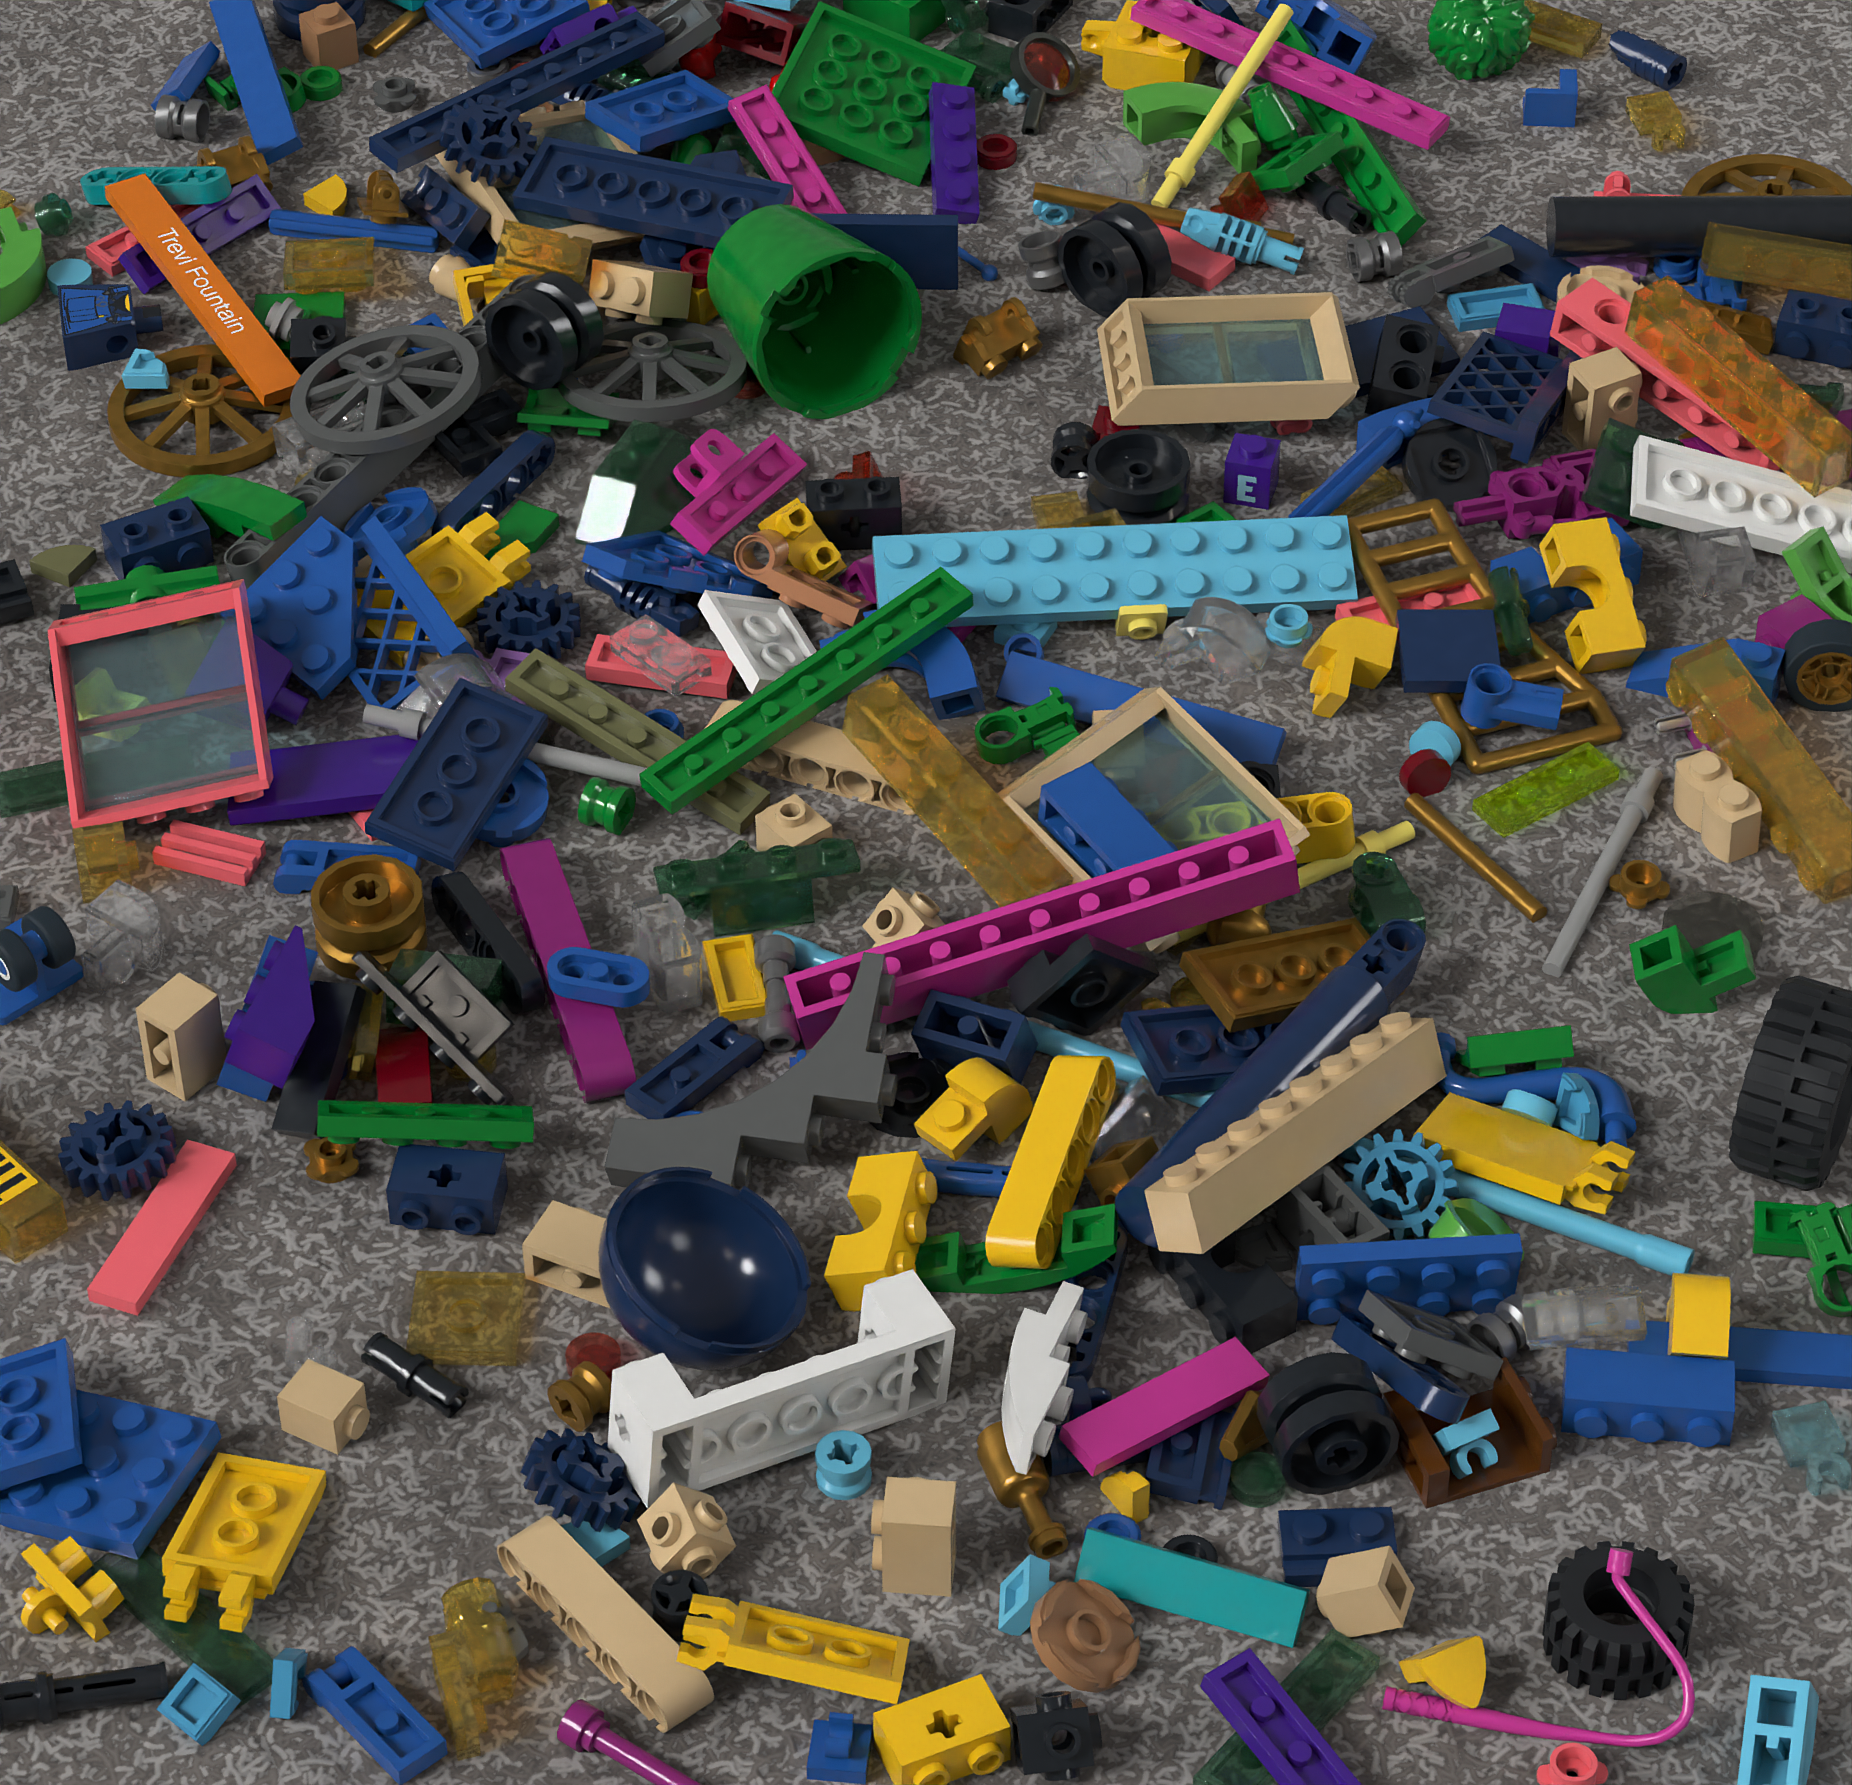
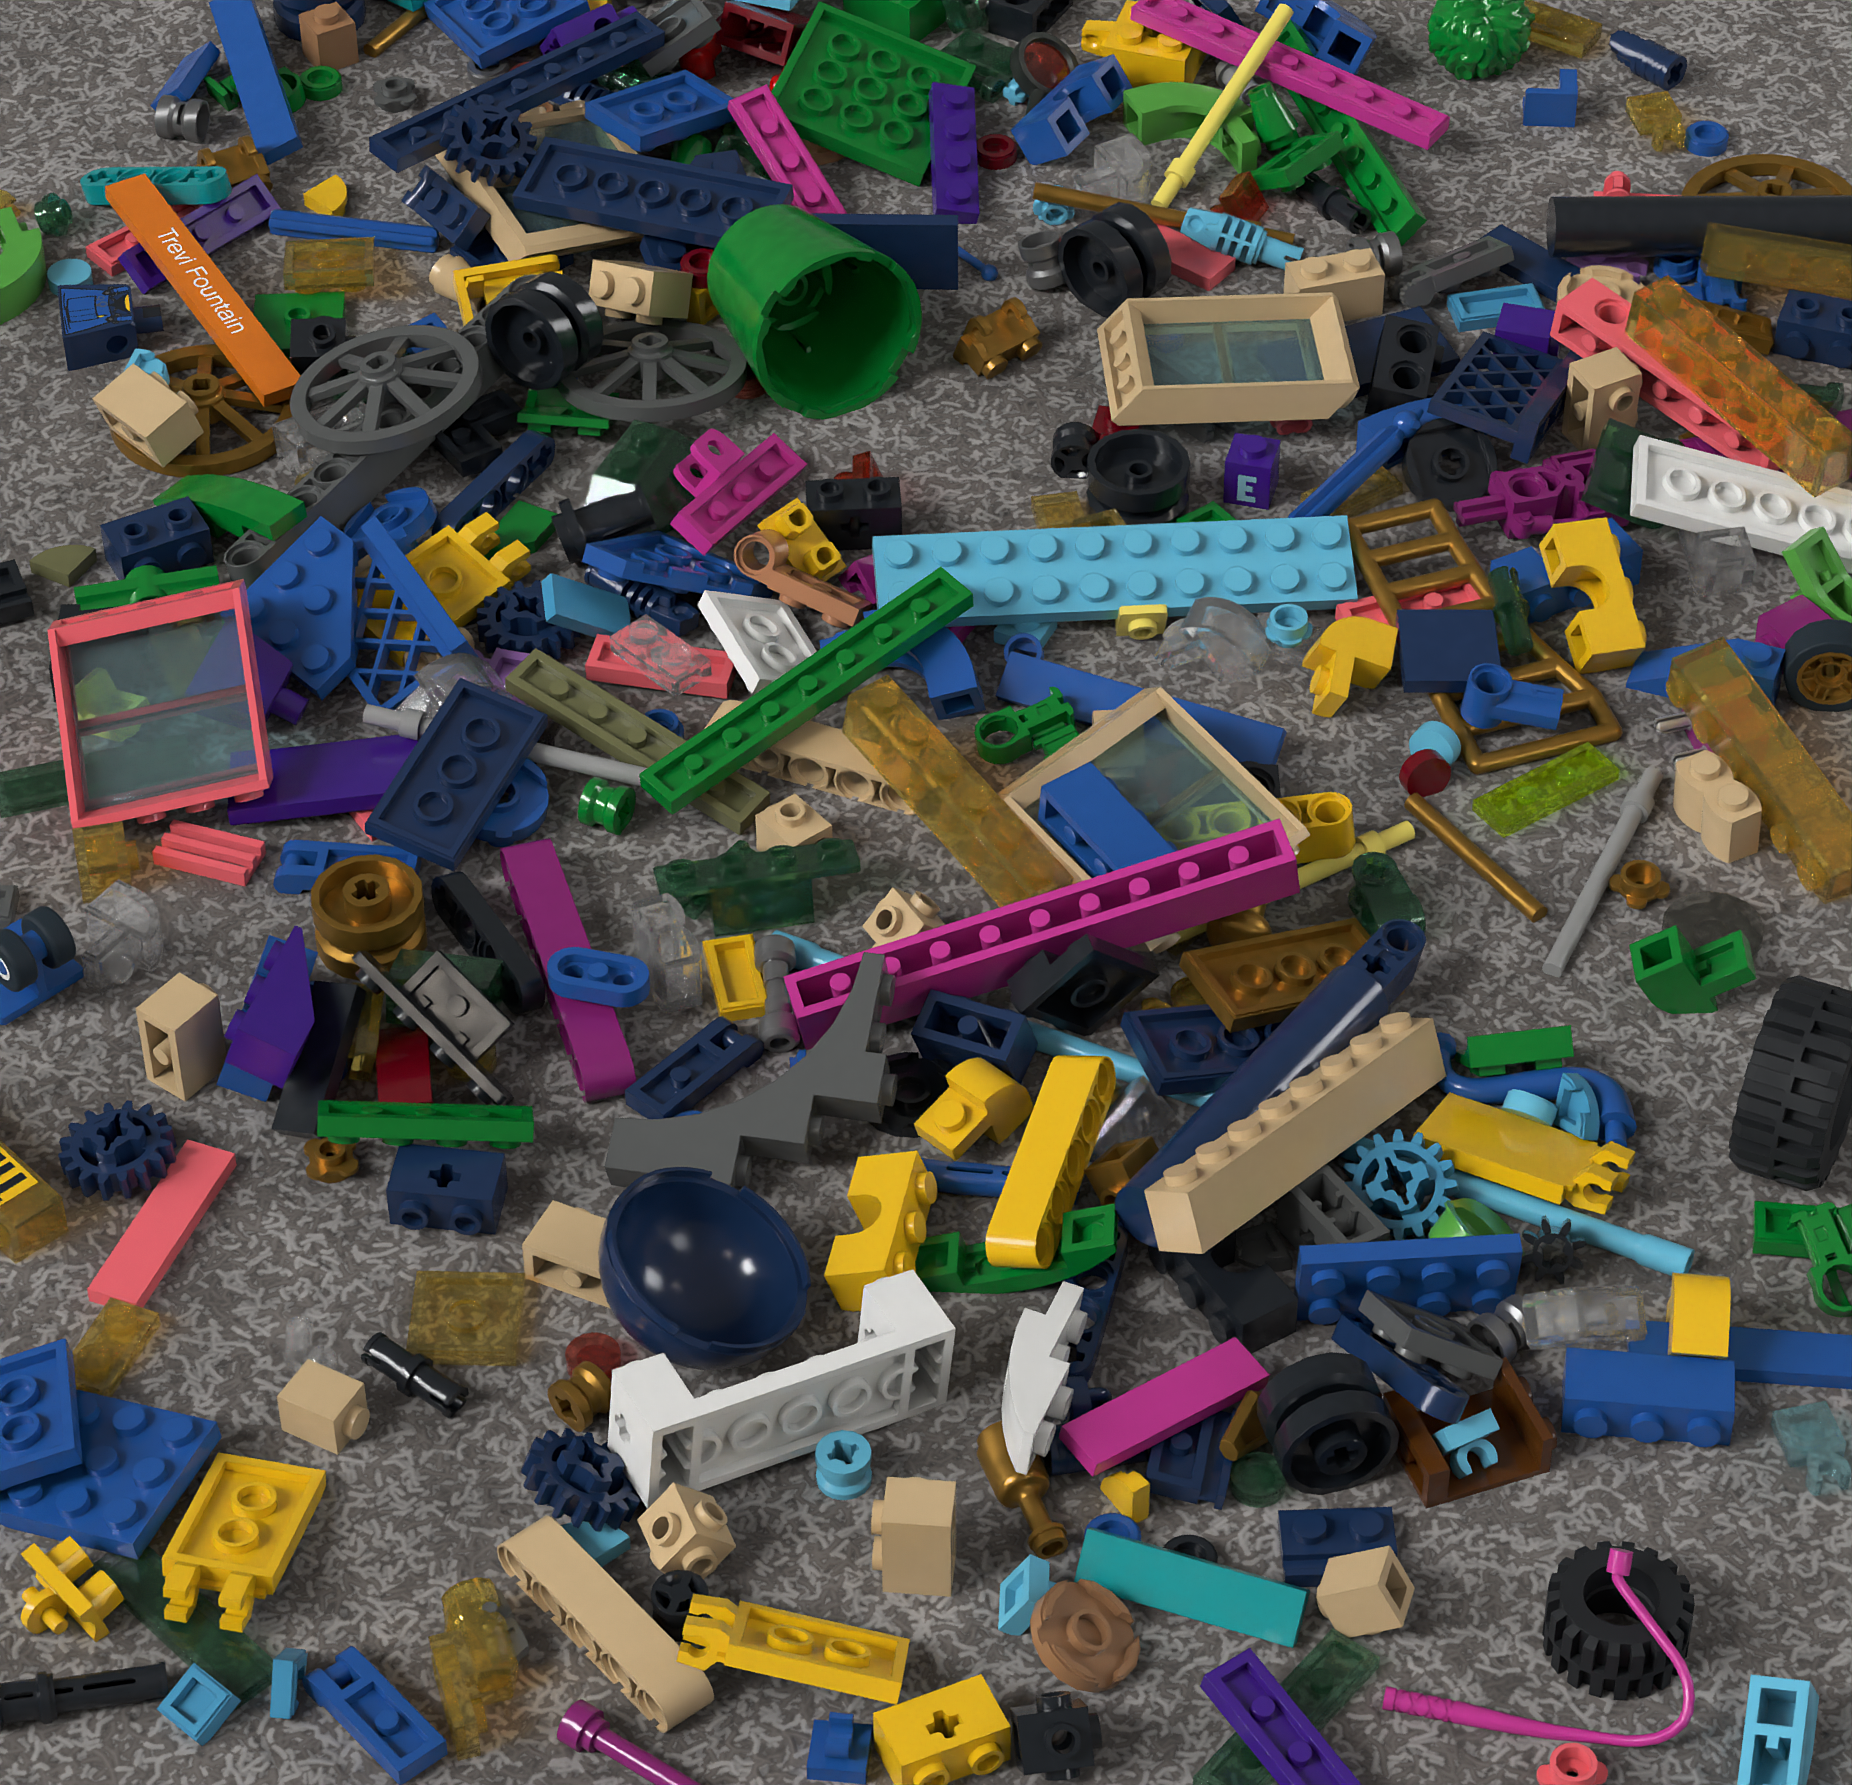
(112, 1346): none -> clear yellow plate
(149, 414): none -> tan brick
(280, 318): light grey plate -> none
(382, 199): pearl gold hinge -> none
(537, 250): clear yellow brick -> none
(583, 607): none -> dark azure tile
(601, 520): none -> black piece
(1060, 117): none -> blue arch
(1349, 275): none -> tan brick
(1452, 1669): yellow tile -> none
(1548, 1235): none -> black gear
(1706, 139): none -> blue tile

